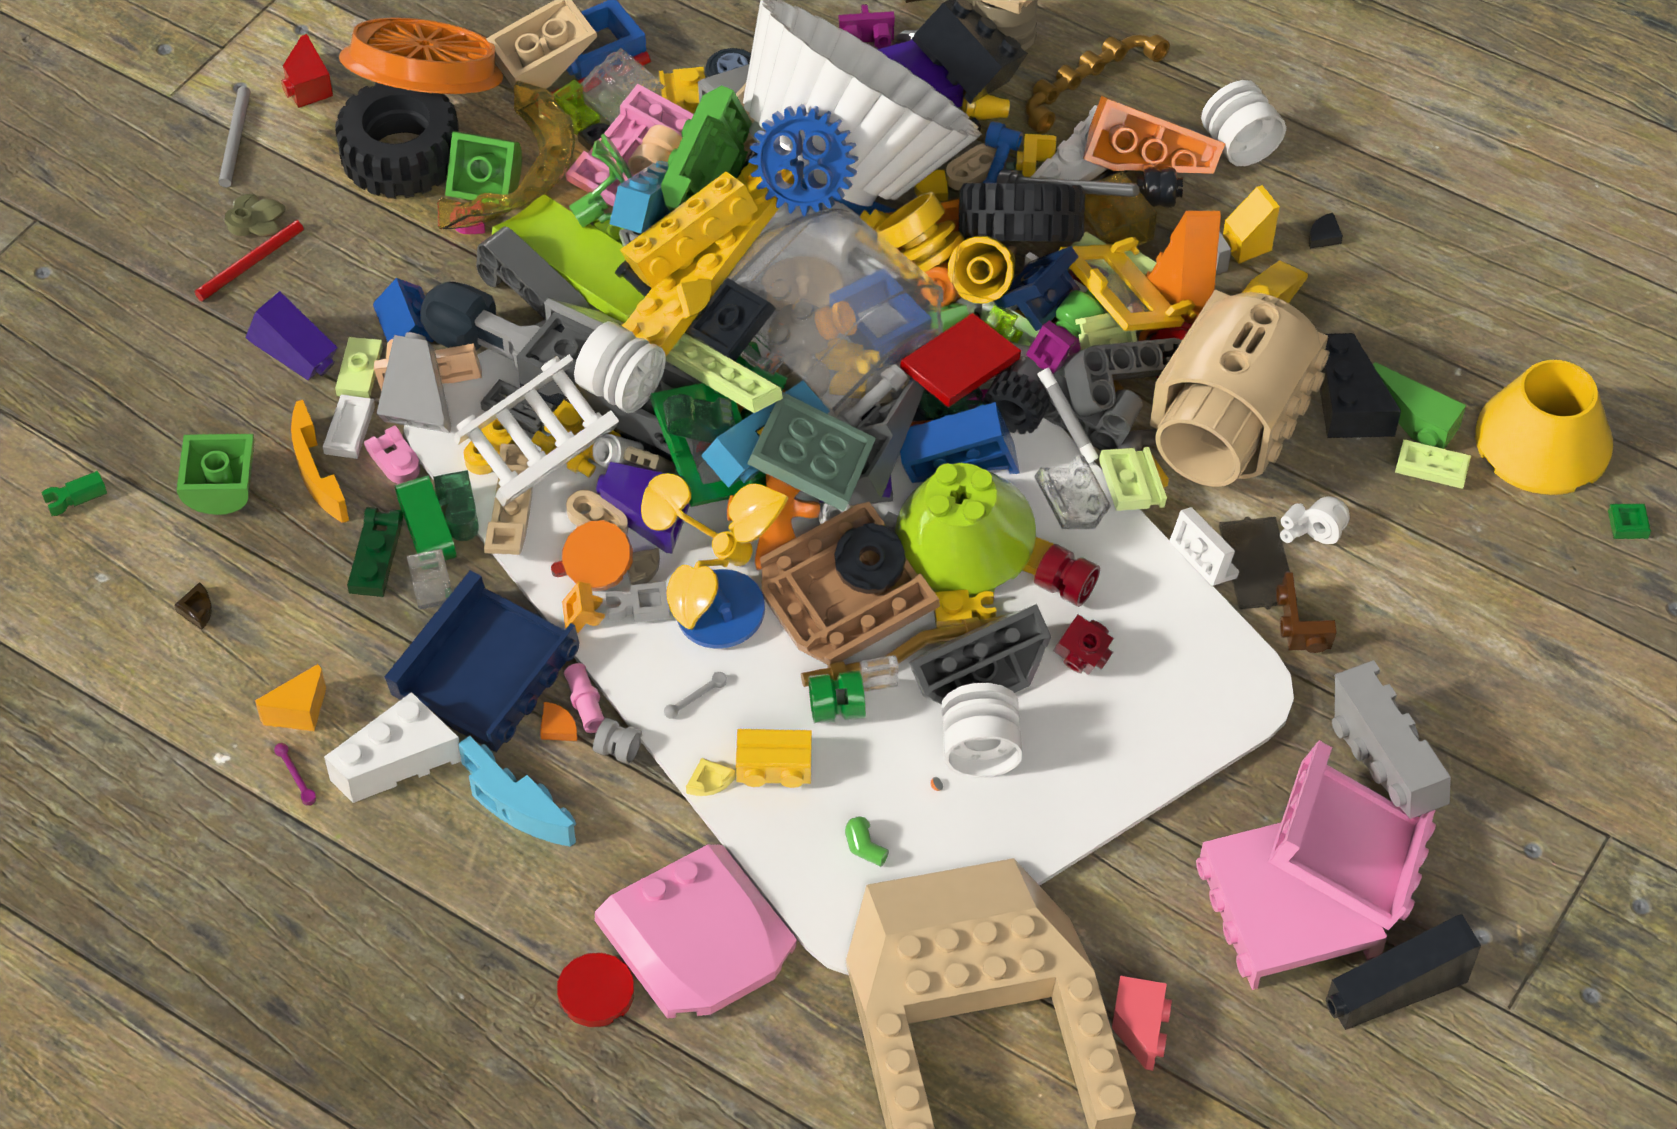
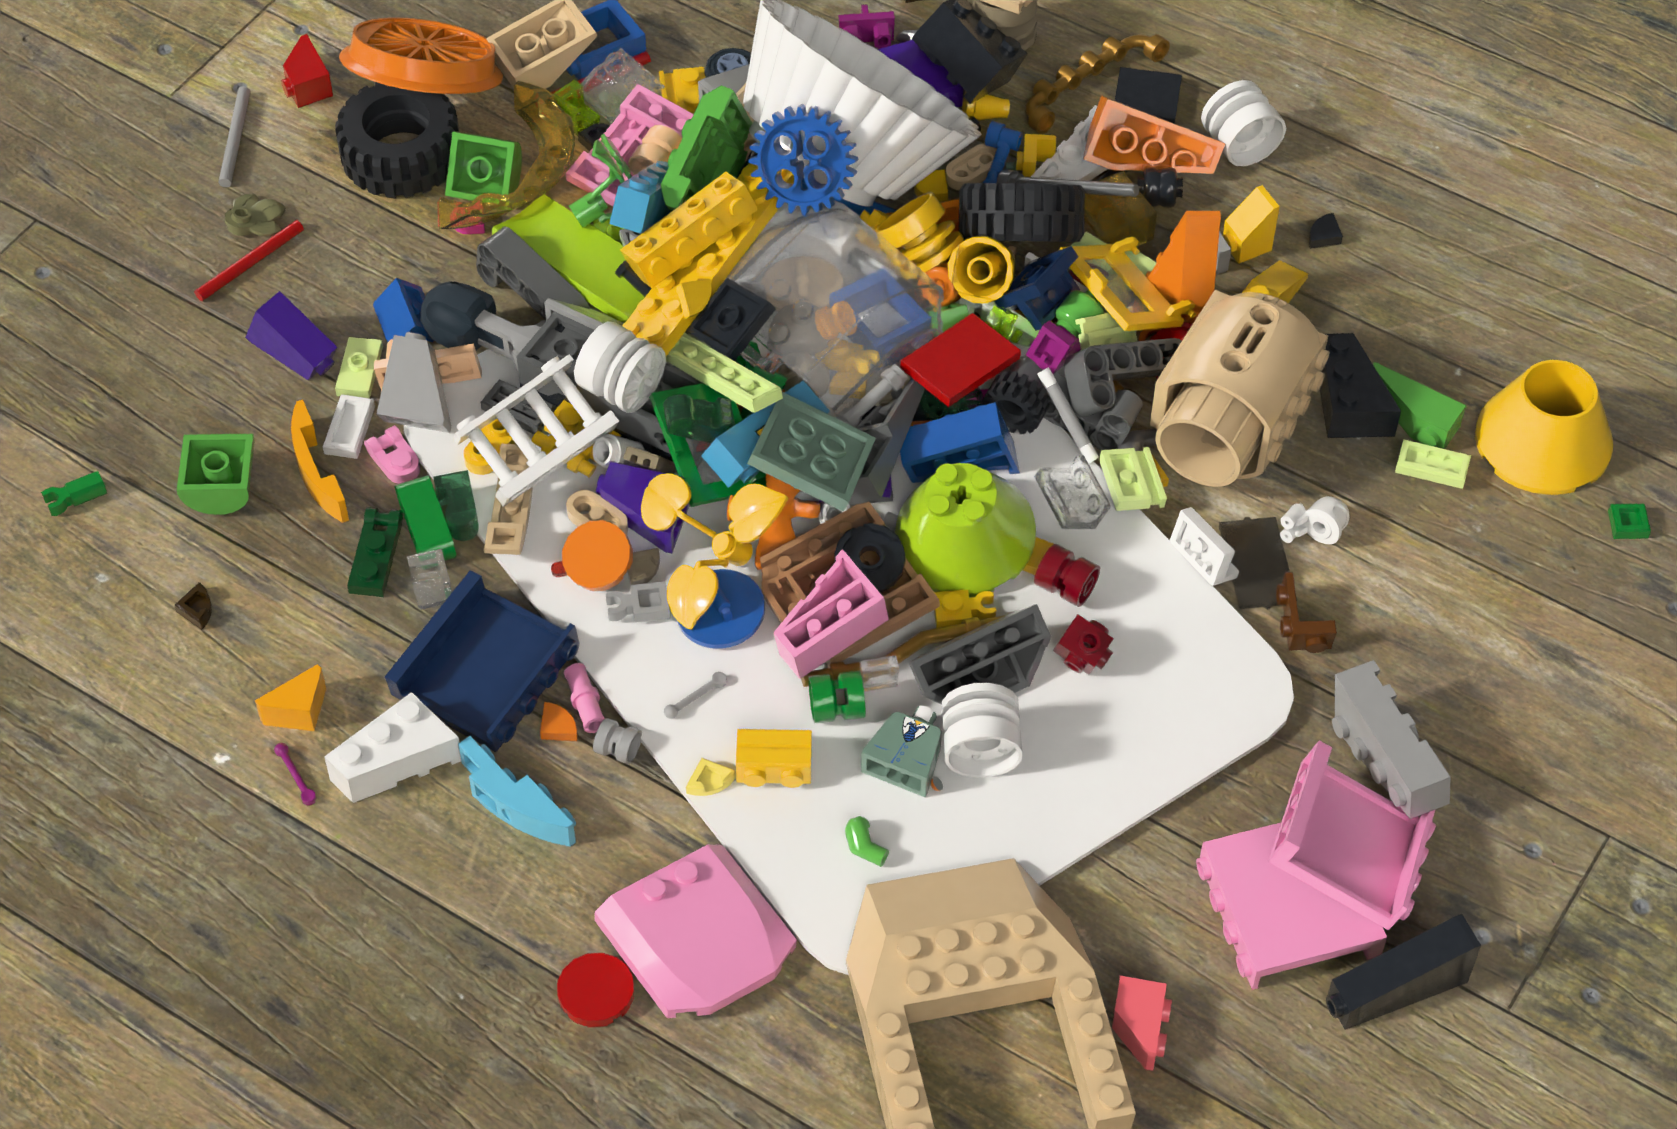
(580, 607): light orange tile -> none
(830, 618): none -> bright pink wedge
(905, 751): none -> sand green torso
(1149, 91): none -> black tile

